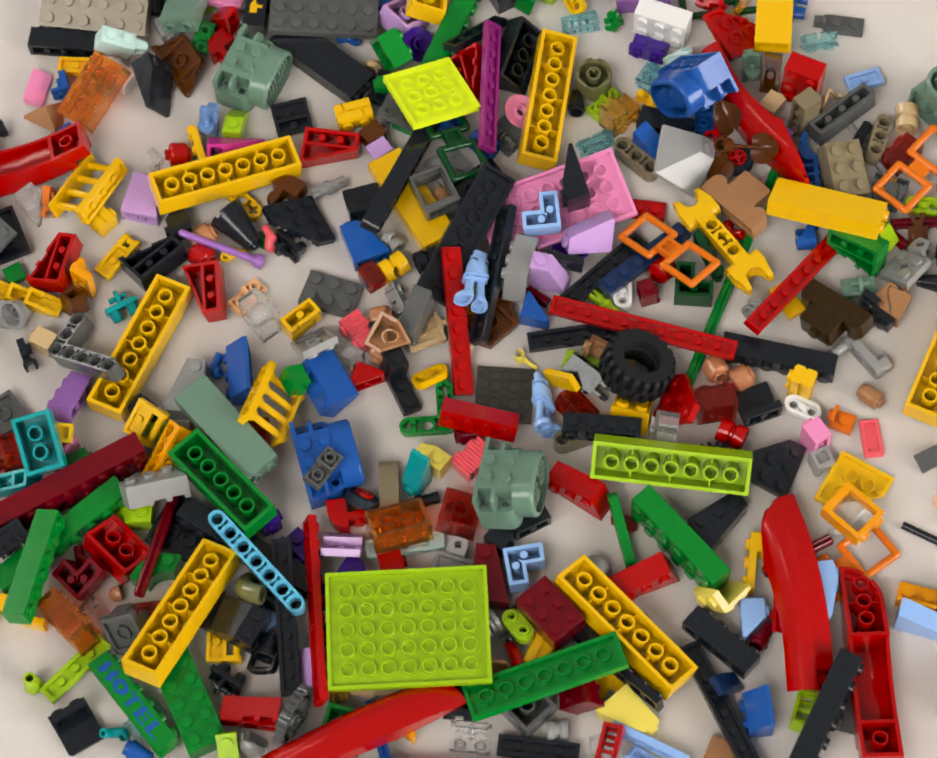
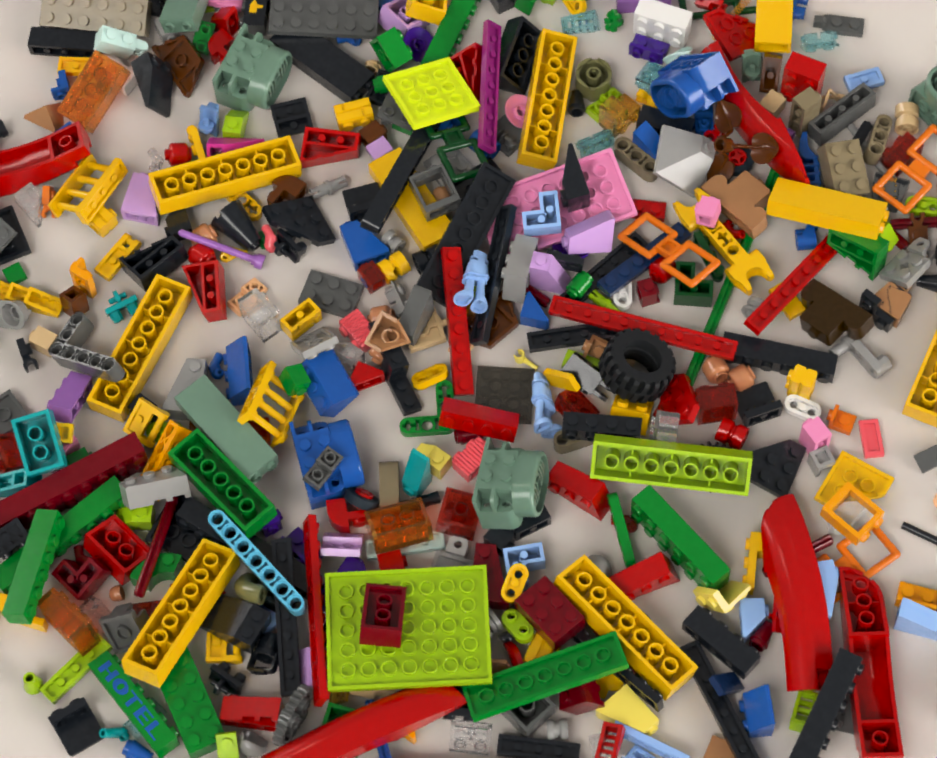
(37, 88): bright pink slope -> none
(53, 271): red wedge -> none
(383, 615): none -> dark red slope
(471, 36): black plate -> none
(514, 583): none -> yellow plate
(579, 285): none -> green brick
(707, 211): none -> bright pink brick
(718, 519): black wedge -> none
(856, 286): sand green hips -> none
(870, 396): medium nougat brick -> none

